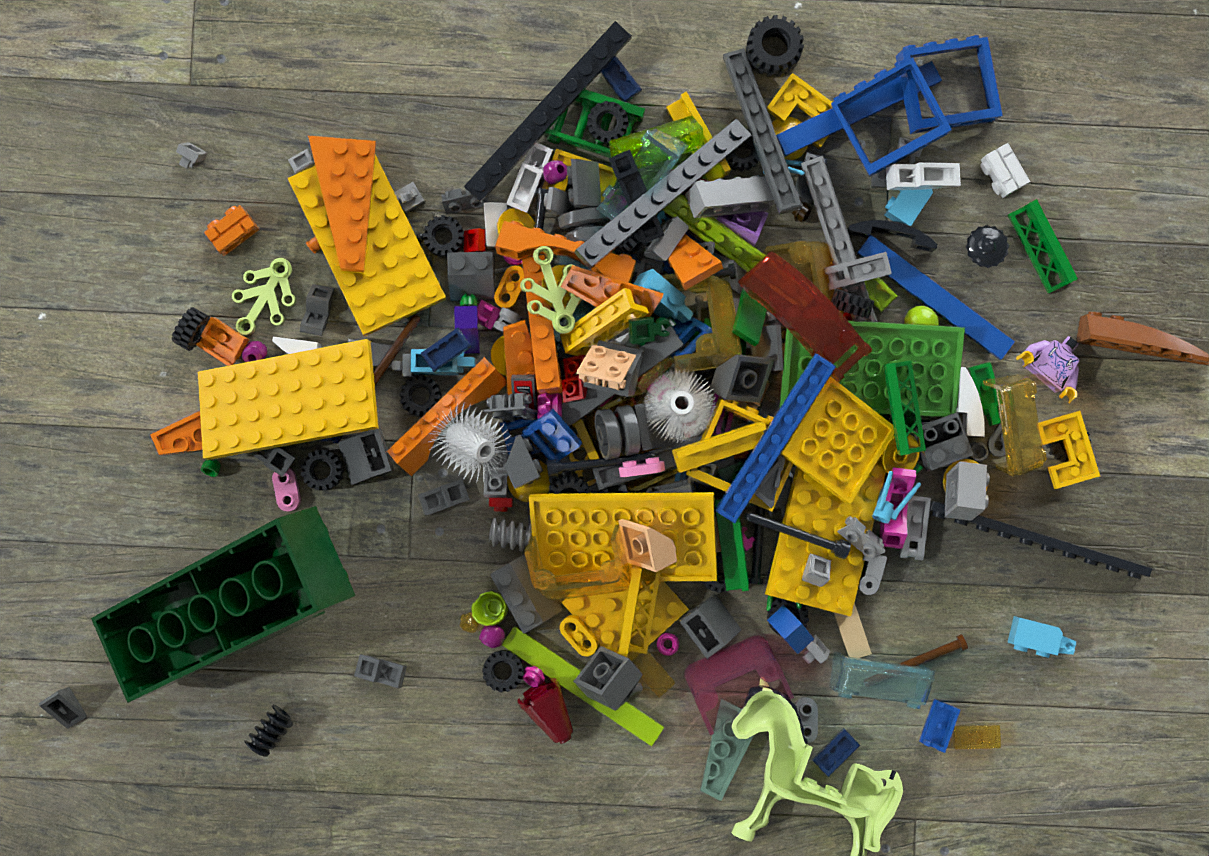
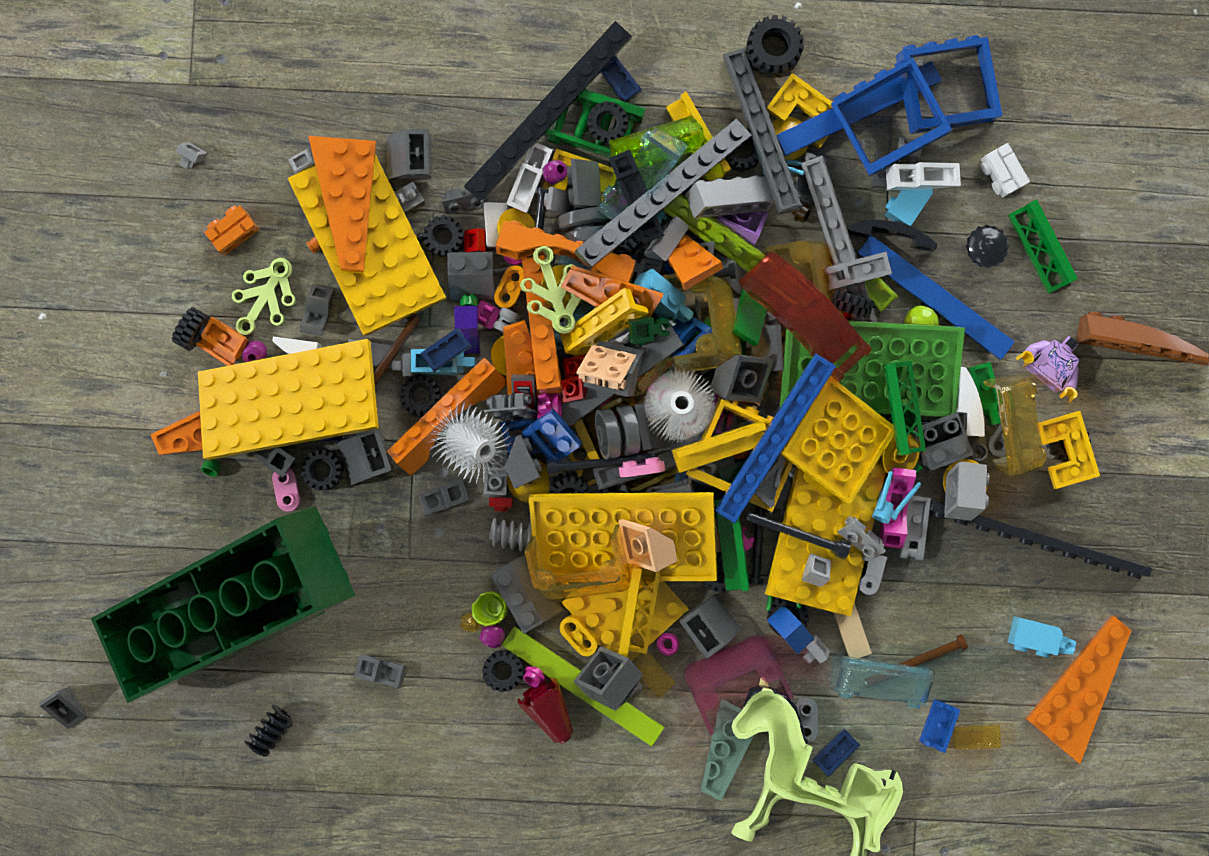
(409, 155): none -> dark grey slope
(1075, 700): none -> orange wing

